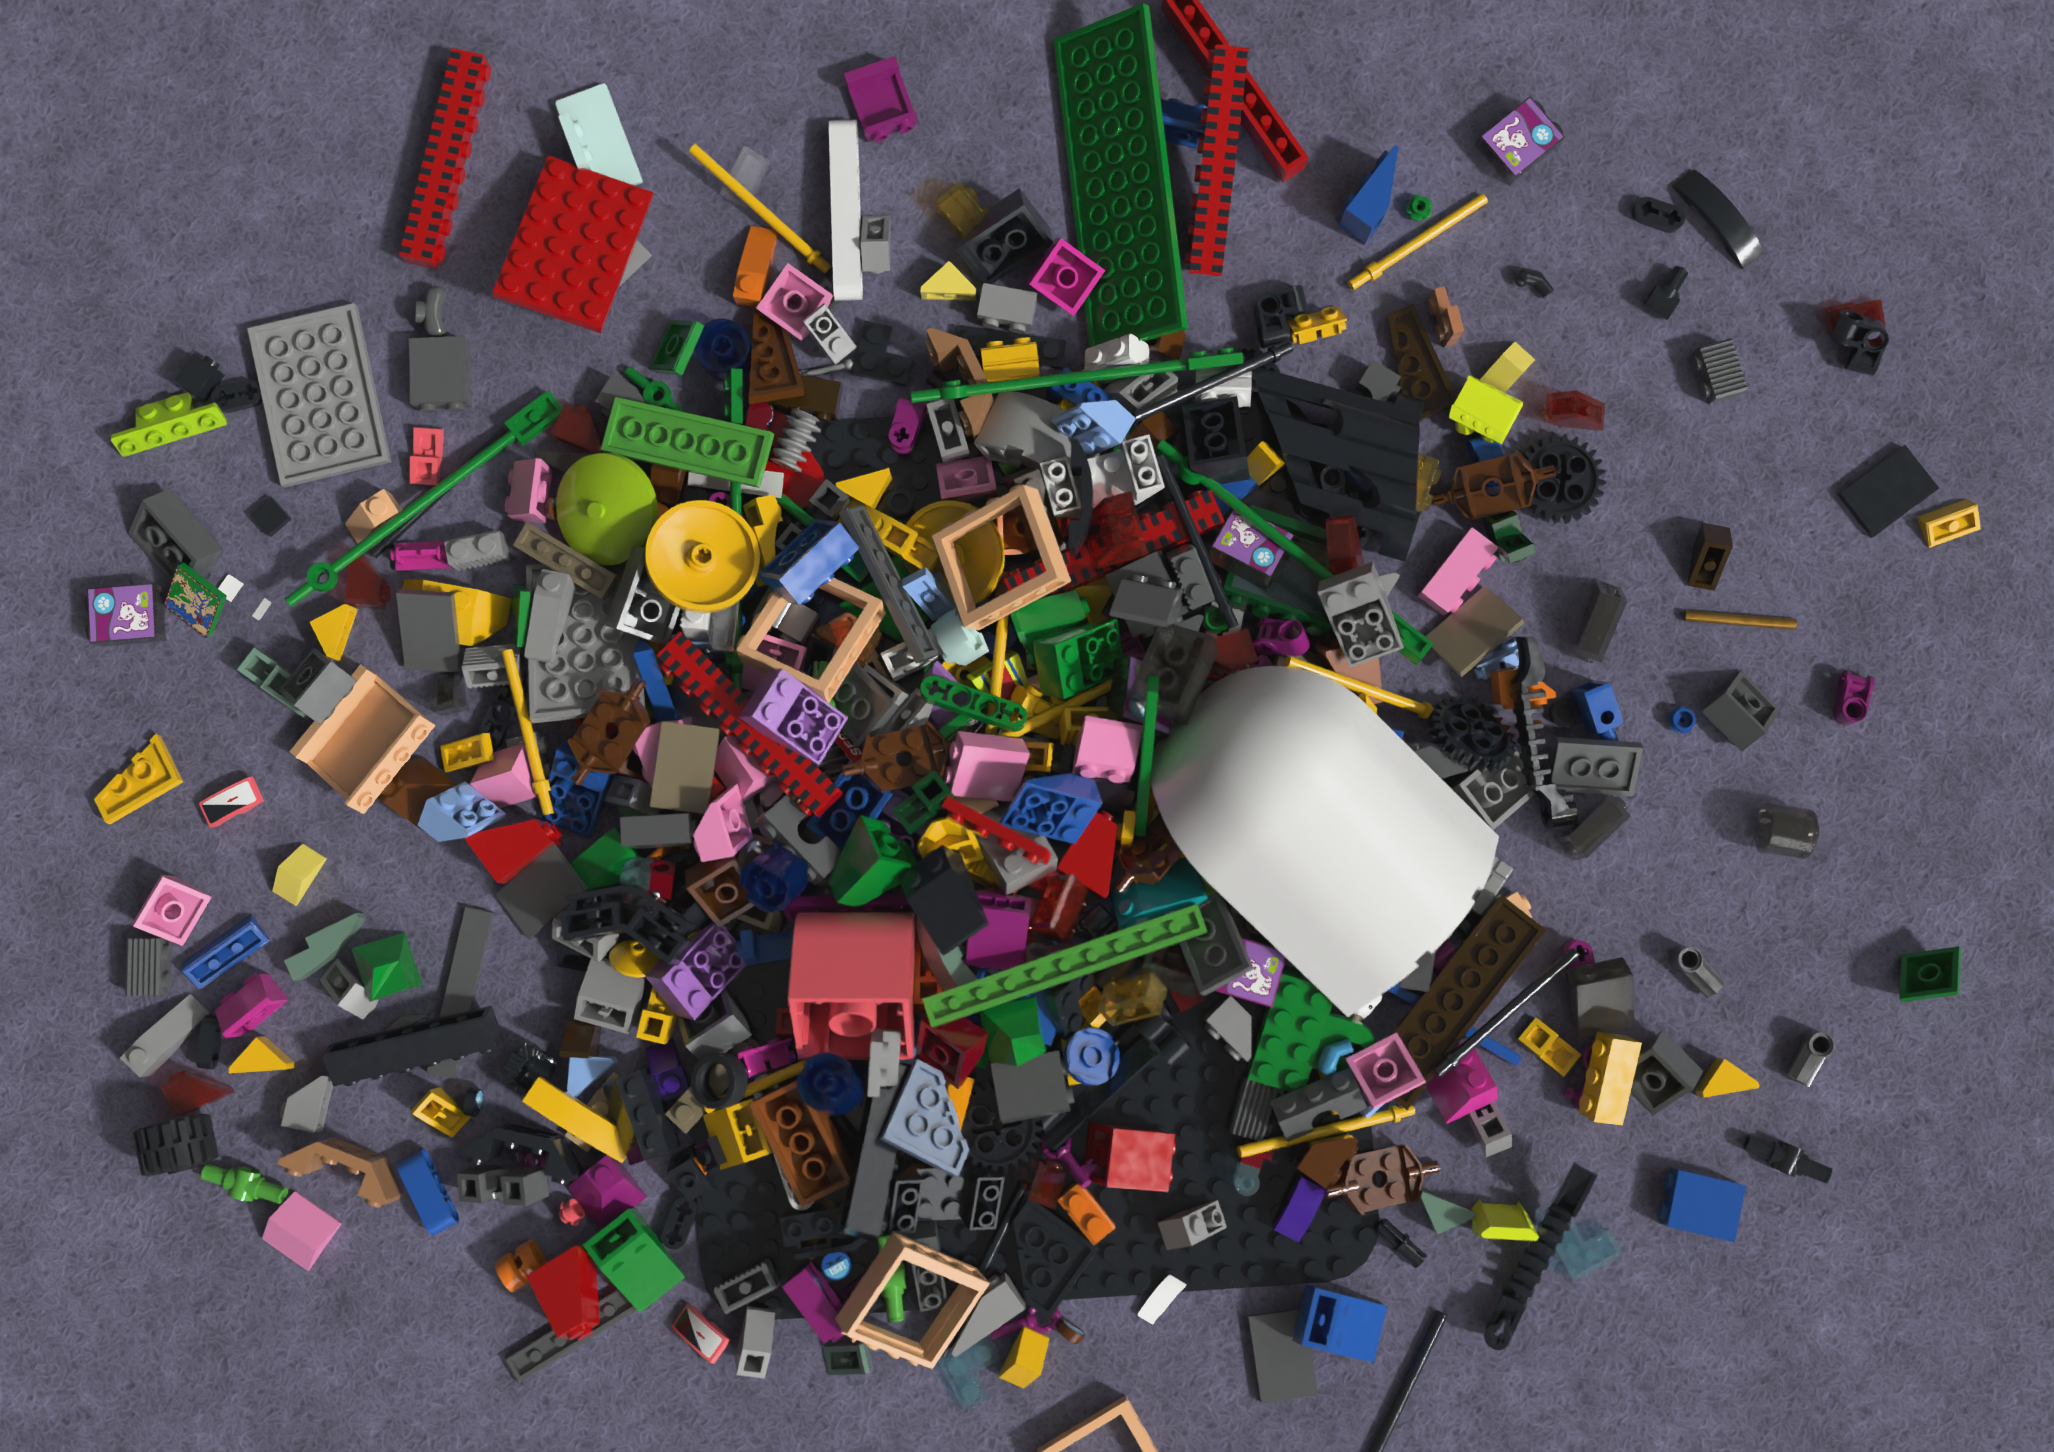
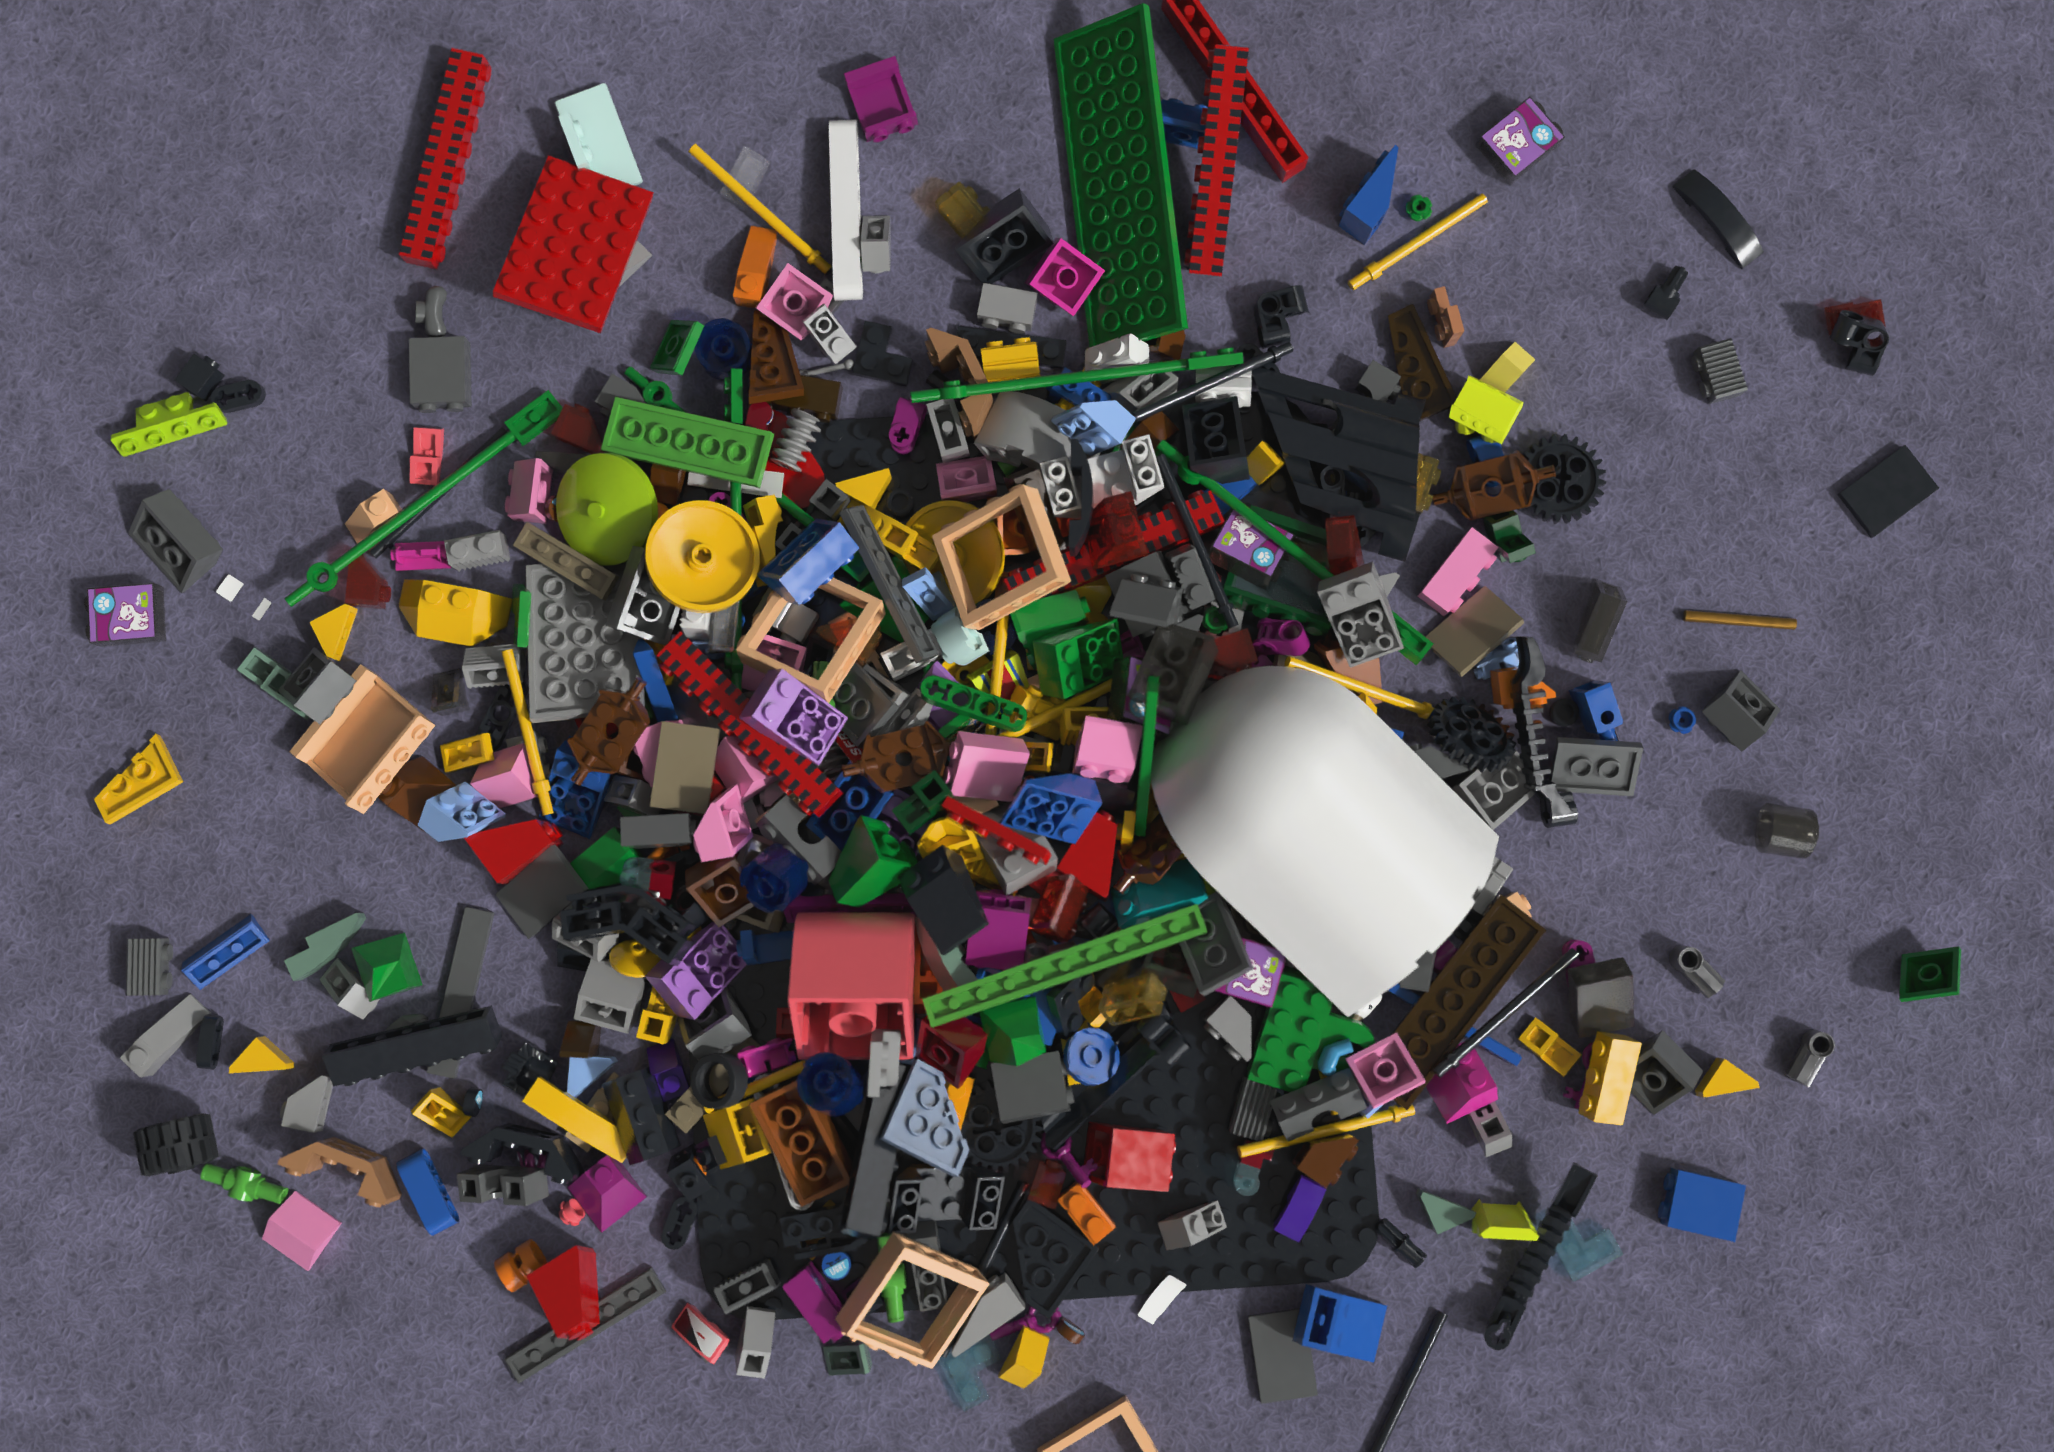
(172, 909): bright pink slope -> none
(192, 1092): clear red slope -> none
(195, 600): tile -> none
(231, 801): slope -> none
(249, 1006): dark pink slope -> none
(271, 517): black tile -> none
(297, 873): light yellow slope -> none
(319, 395): light grey plate -> none
(429, 630): dark grey tile -> none
(548, 615): light grey slope -> none
(634, 1259): green slope -> none
(948, 285): light yellow slope -> none
(1328, 320): yellow hinge -> none
(1400, 1179): reddish brown plate -> none
(1534, 278): black arm -> none
(1574, 410): clear red slope -> none
(1594, 827): clear smoke slope -> none
(1660, 209): black beam -> none
(1709, 556): dark brown slope -> none
(1787, 1158): black pin -> none
(1854, 692): magenta piece -> none
(1949, 522): yellow slope -> none

